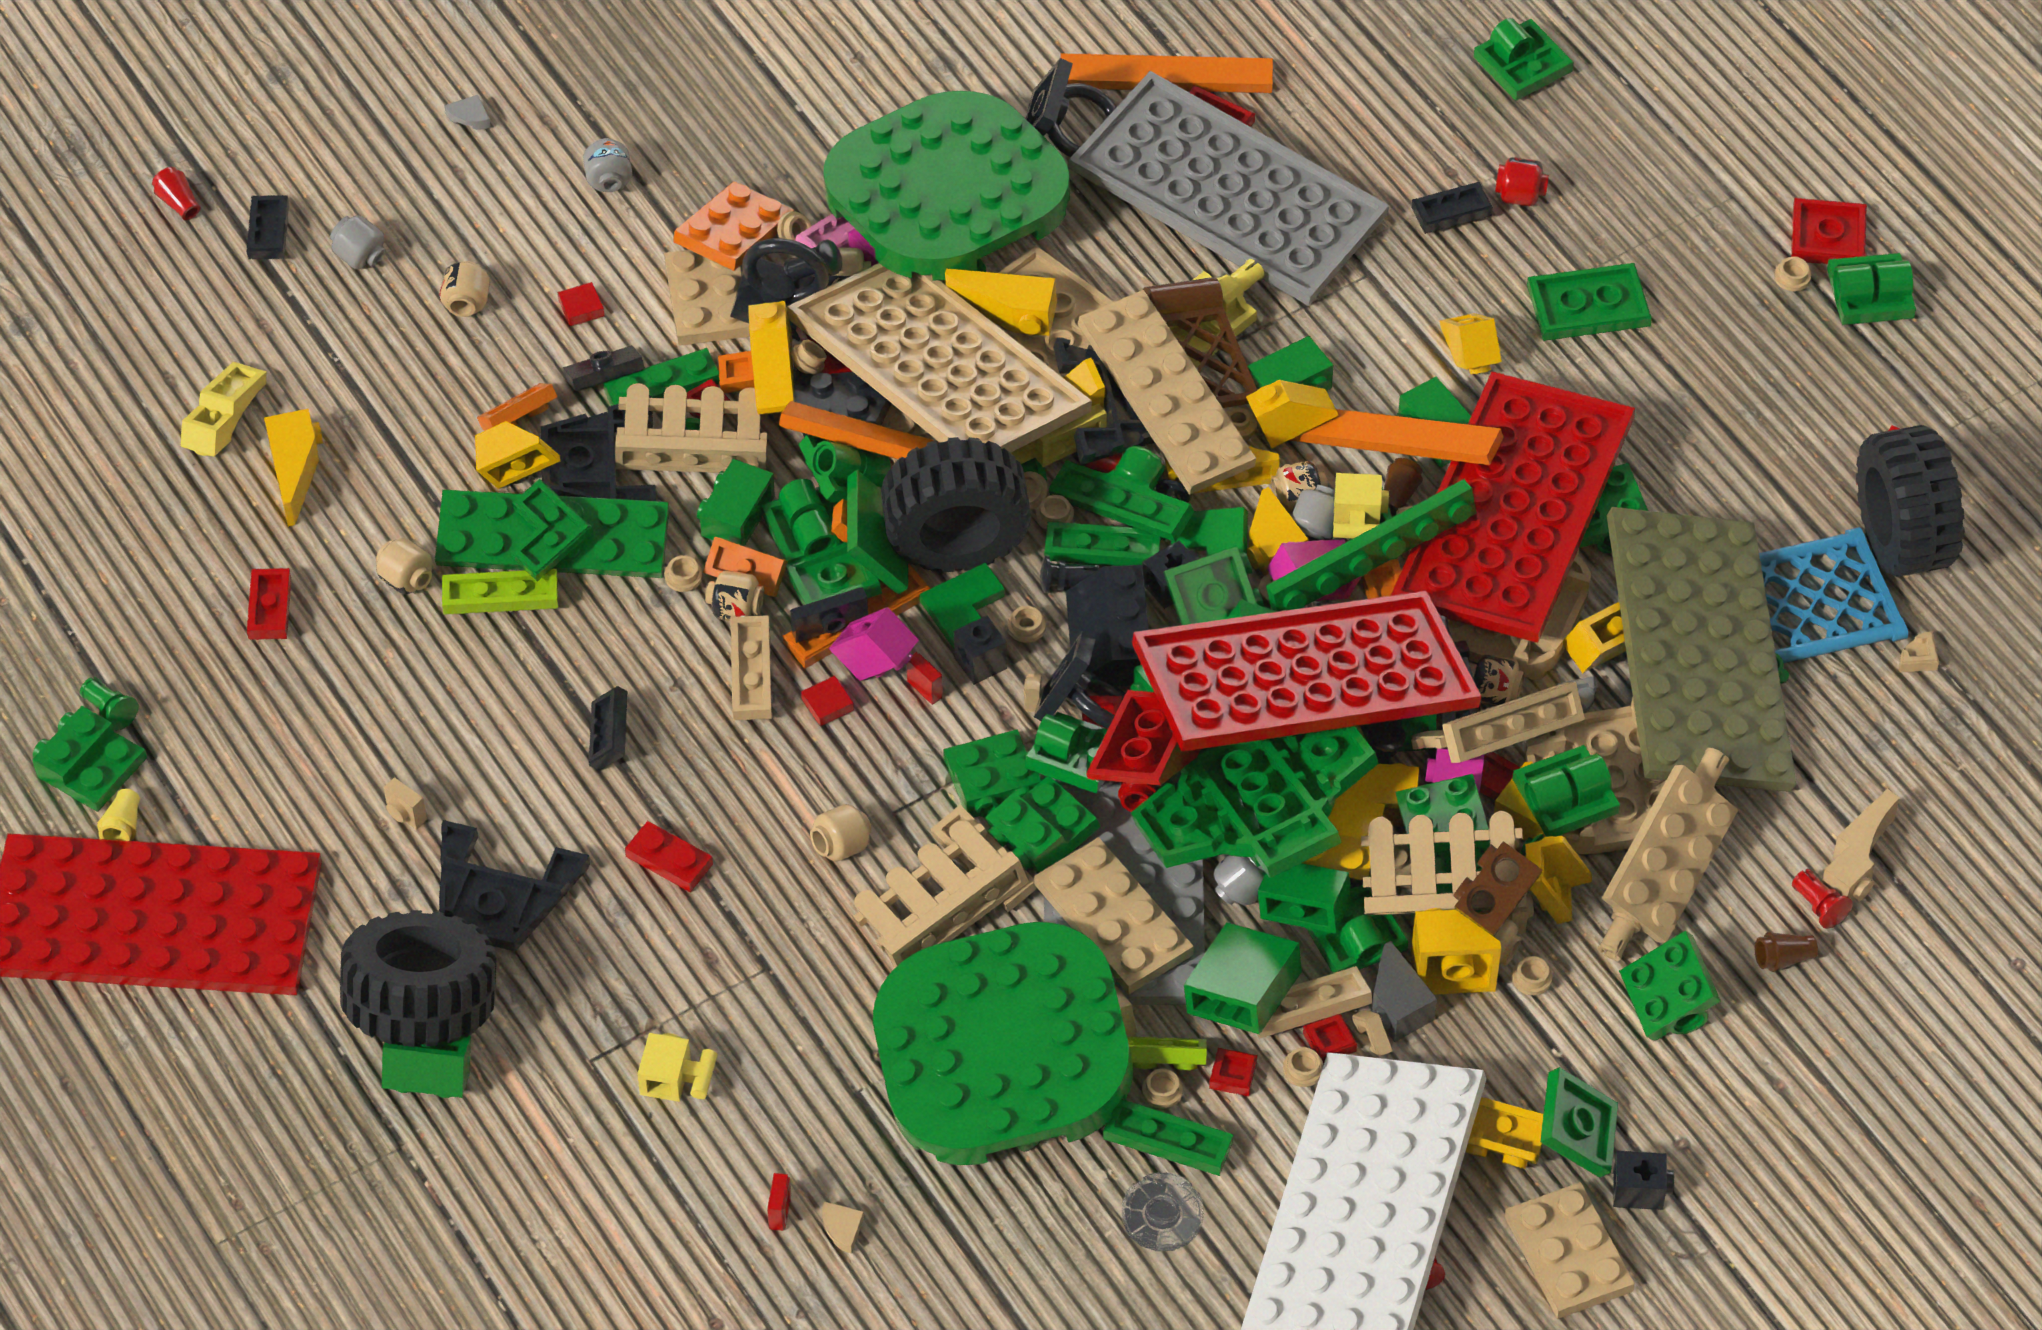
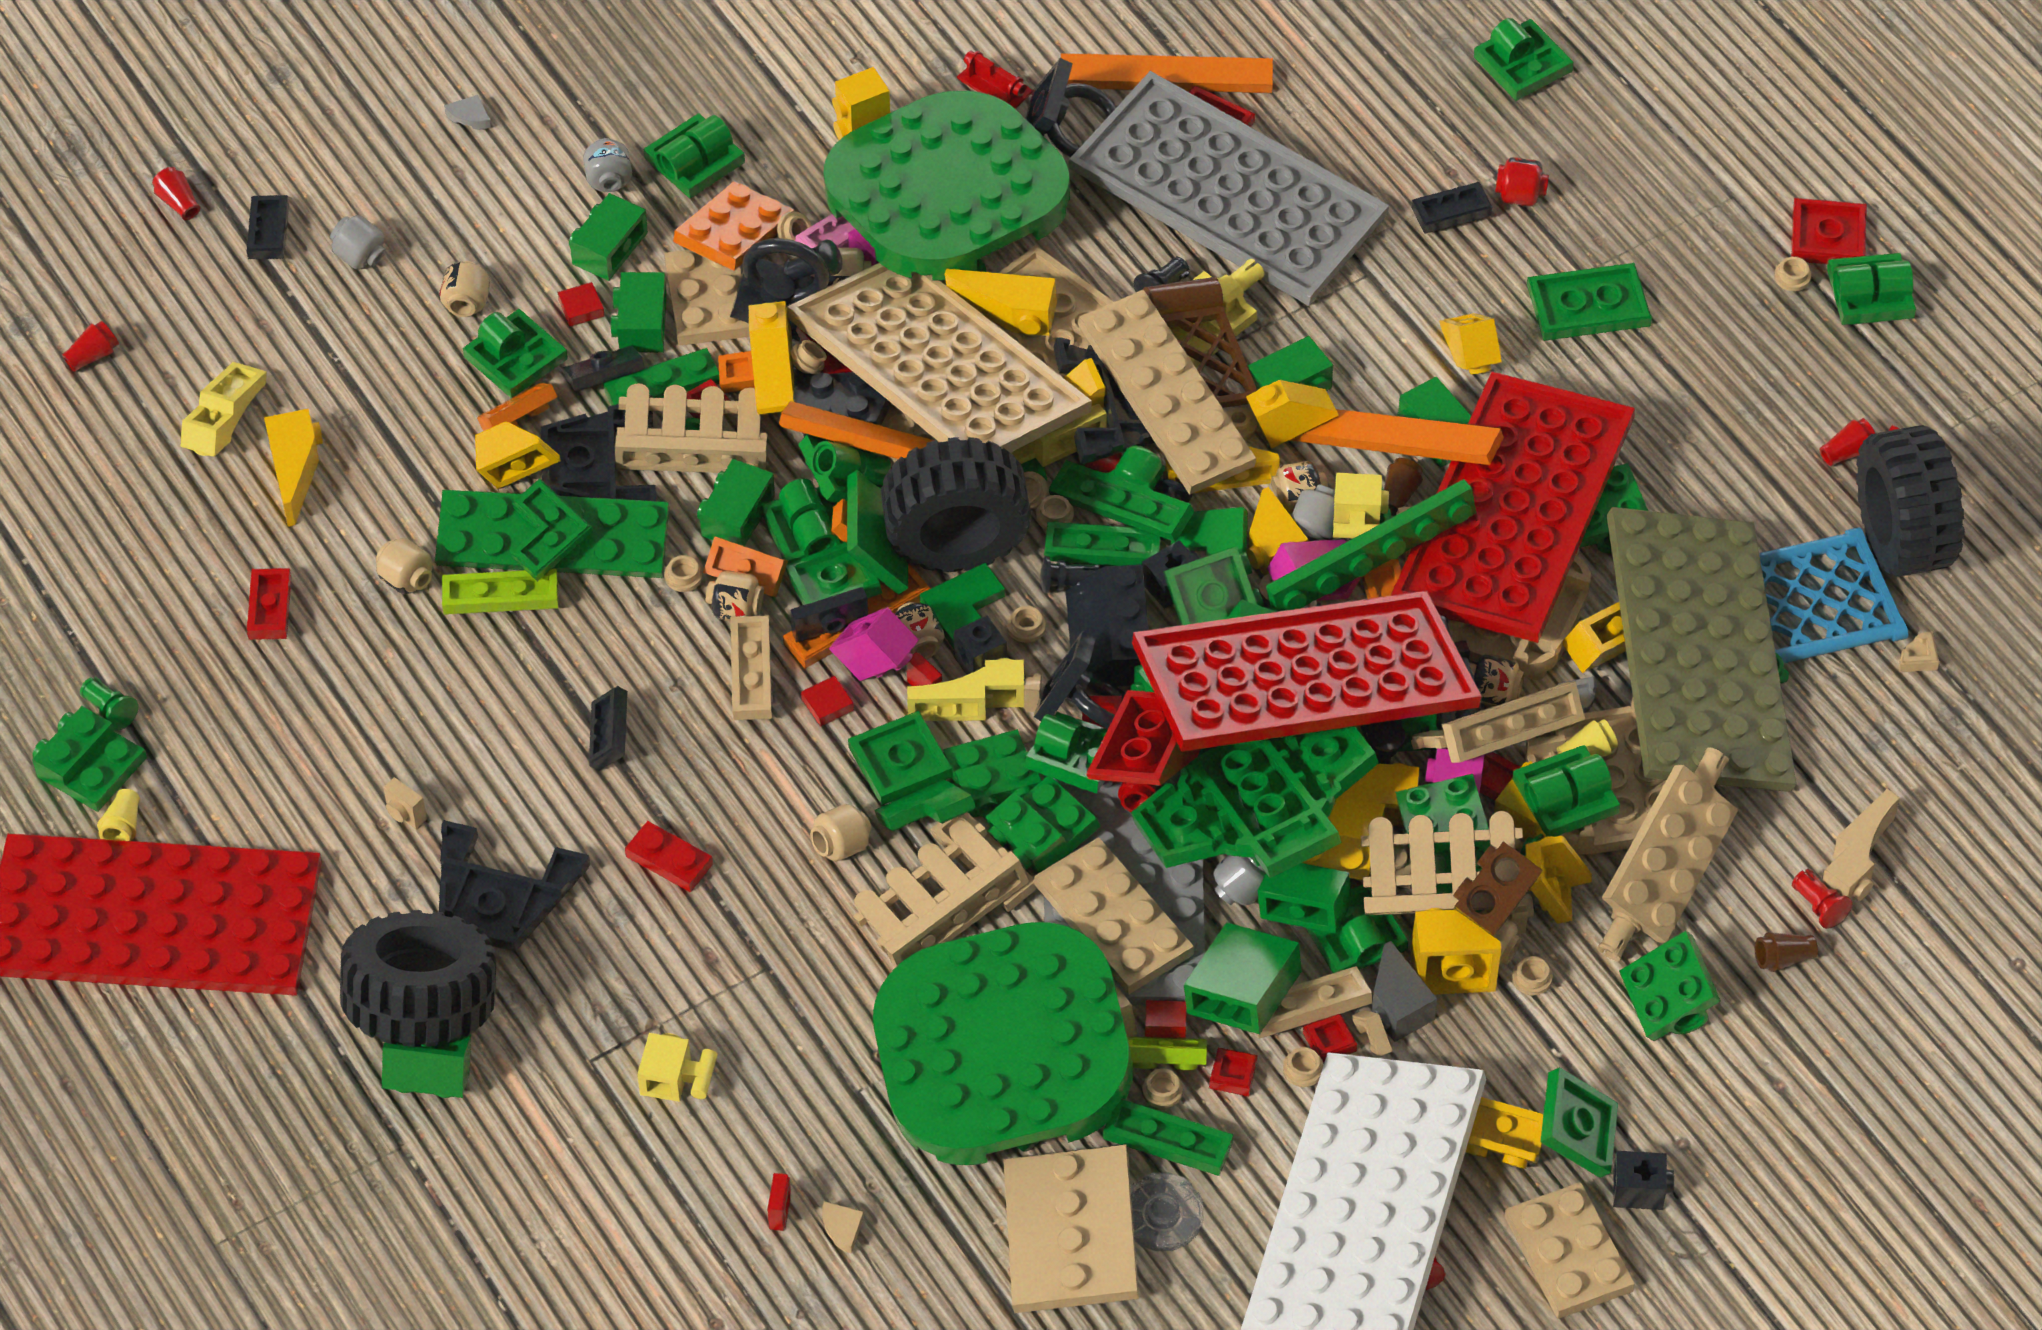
(91, 346): none -> red cone
(513, 351): none -> green plate
(608, 236): none -> green brick
(641, 311): none -> green brick
(695, 154): none -> green plate
(859, 101): none -> yellow brick
(899, 757): none -> green plate
(924, 624): none -> tan head
(939, 801): none -> green tile
(968, 697): none -> light yellow slope
(988, 79): none -> red hinge
(1070, 1229): none -> tan plate
(1165, 1019): none -> red tile
(1170, 273): none -> black pin
(1597, 738): none -> light yellow cone
(1846, 442): none -> red cone

